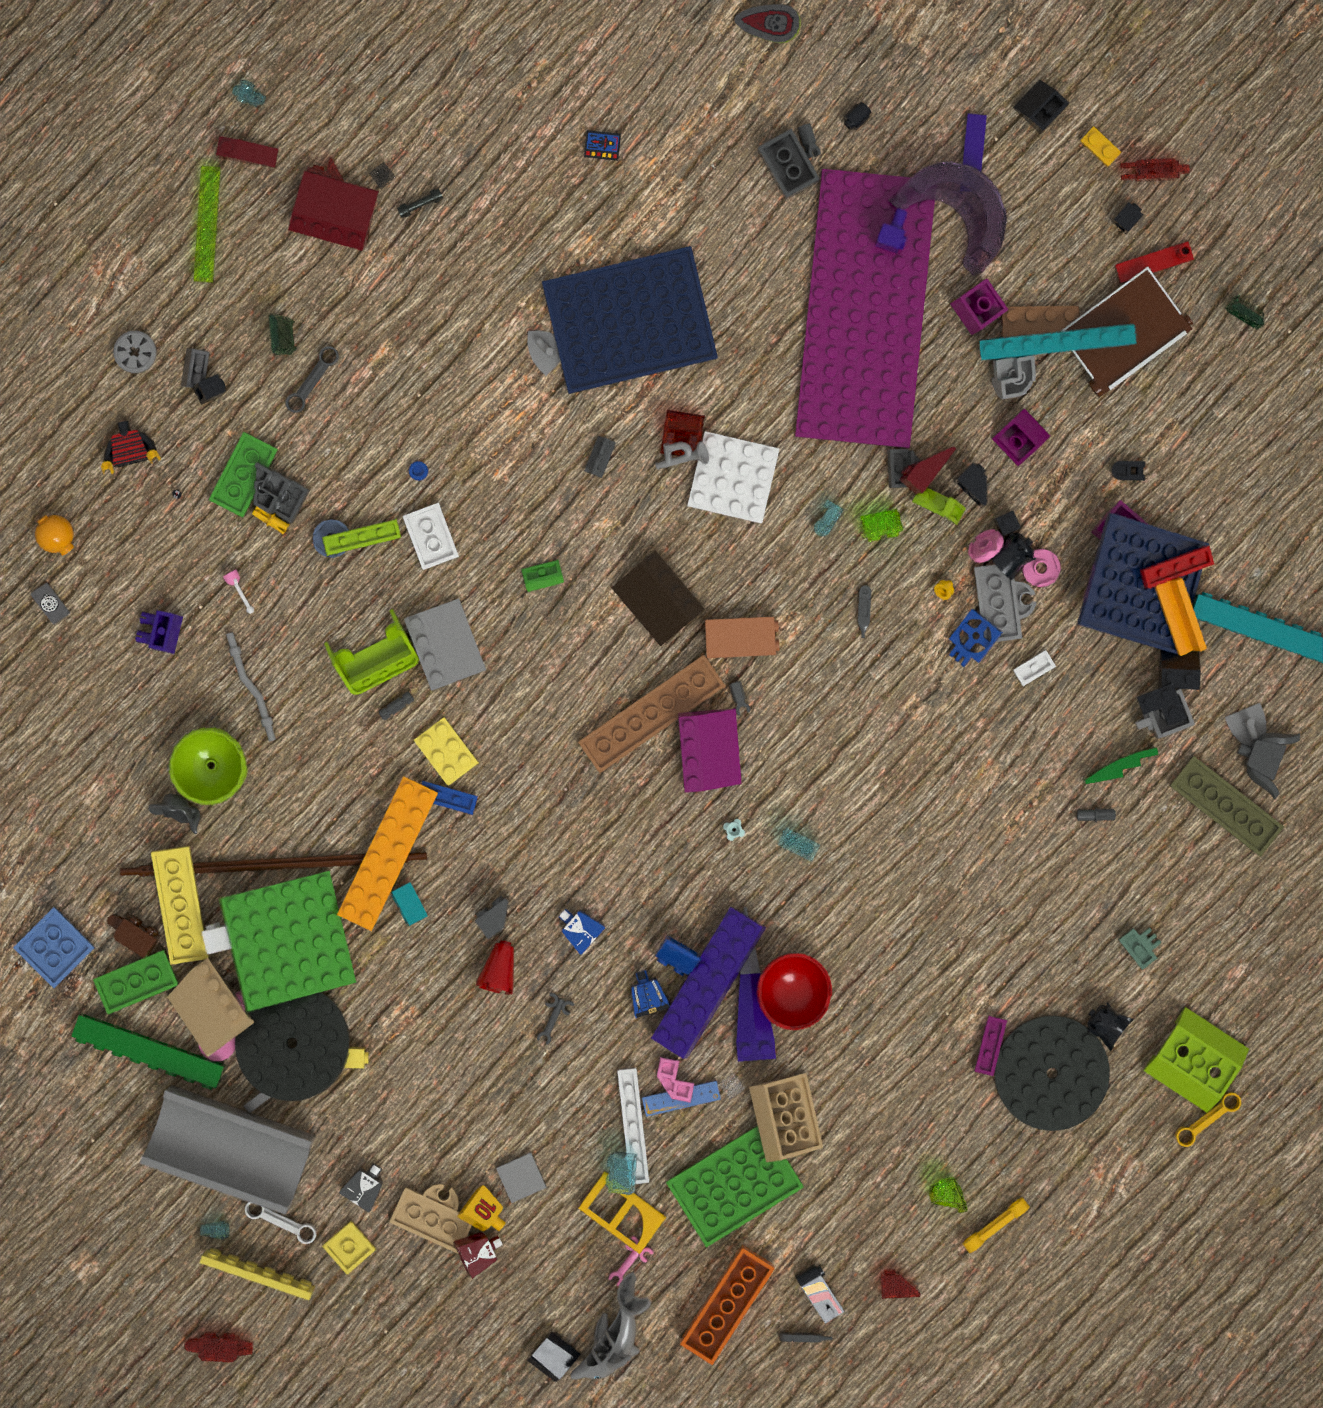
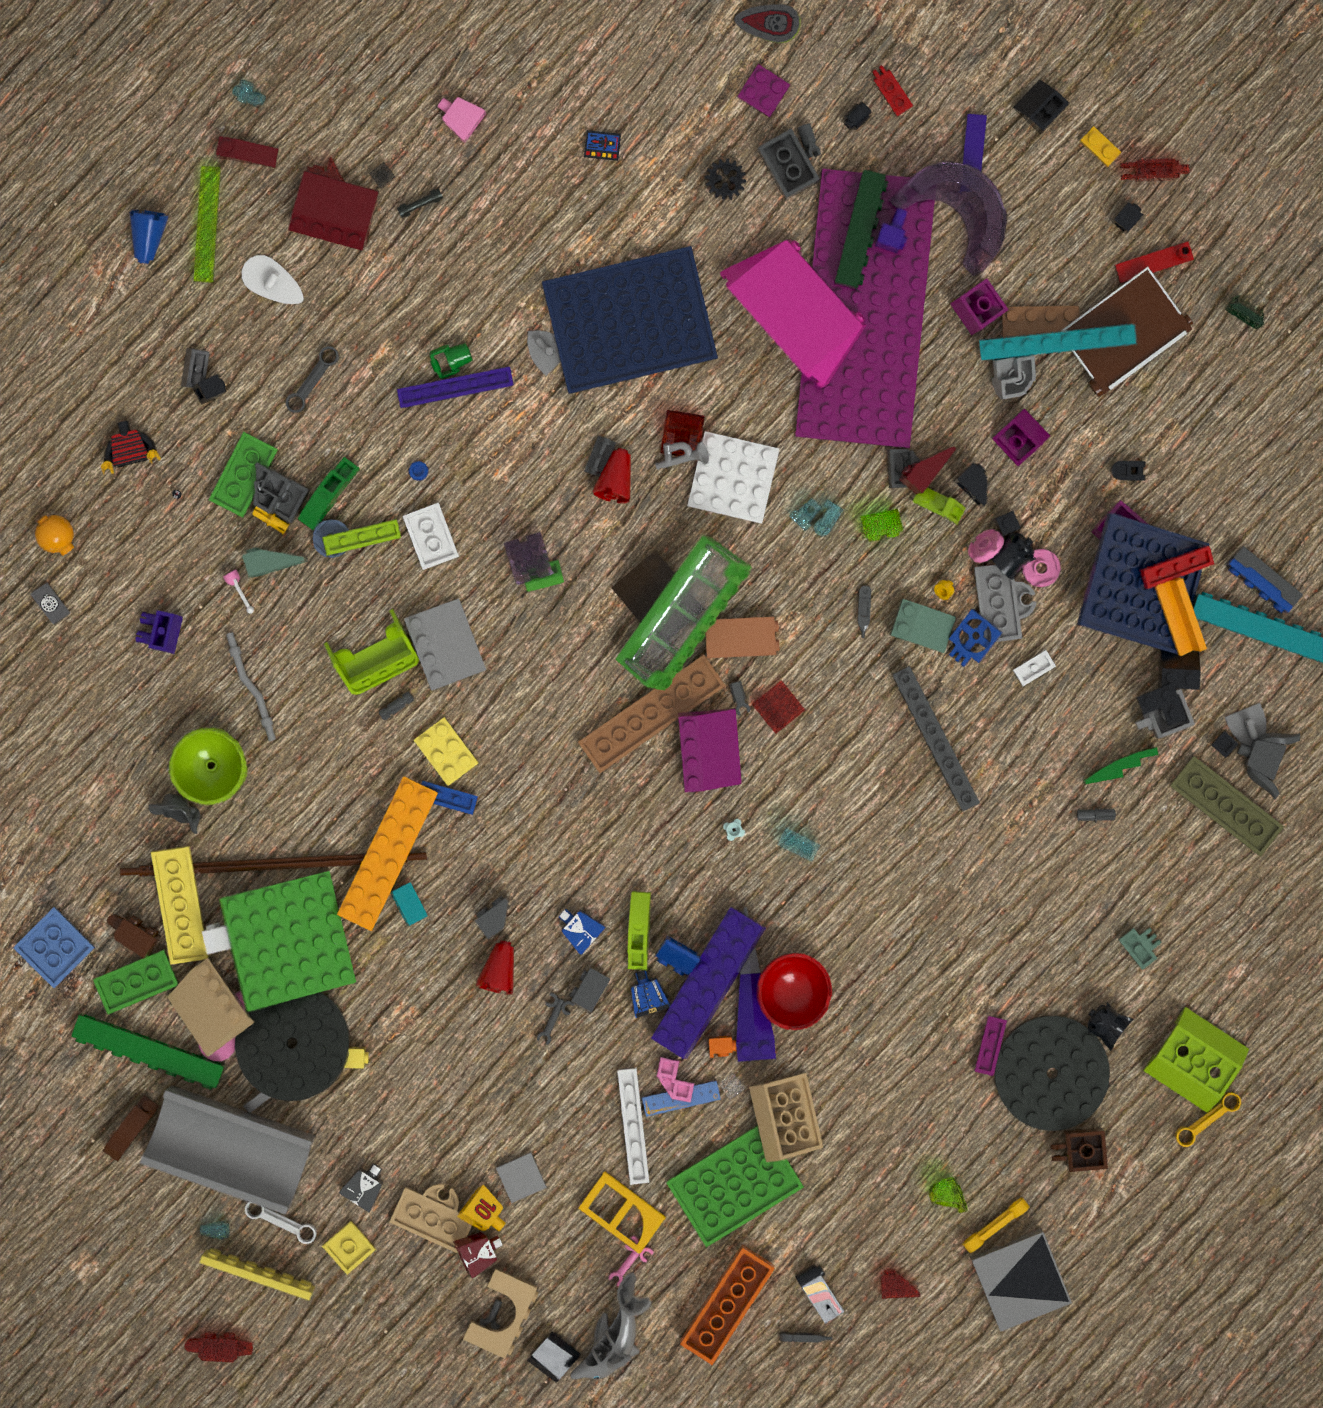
(123, 348): light grey wheel -> none
(130, 1128): none -> reddish brown arch
(146, 233): none -> blue cone
(263, 562): none -> sand green slope
(271, 280): none -> white shield
(281, 335): clear green slope -> none
(327, 493): none -> green slope
(455, 387): none -> dark purple plate
(456, 356): none -> green piece
(461, 117): none -> bright pink torso
(492, 1316): none -> dark grey bar
(500, 1340): none -> tan arch
(528, 558): none -> clear purple brick
(590, 990): none -> dark grey brick
(615, 478): none -> red cone
(621, 1173): clear light blue brick -> none
(639, 930): none -> lime slope
(683, 613): none -> window
(721, 1046): none -> orange brick
(724, 190): none -> black gear
(763, 90): none -> magenta plate
(778, 707): none -> clear red hinge
(796, 309): none -> dark pink windscreen
(803, 517): none -> clear light blue plate
(860, 229): none -> dark green brick
(892, 91): none -> red hinge
(922, 625): none -> sand green slope
(935, 738): none -> dark grey brick
(1021, 1280): none -> tile
(1075, 1158): none -> reddish brown hinge
(1224, 744): none -> black plate
(1264, 579): none -> piece

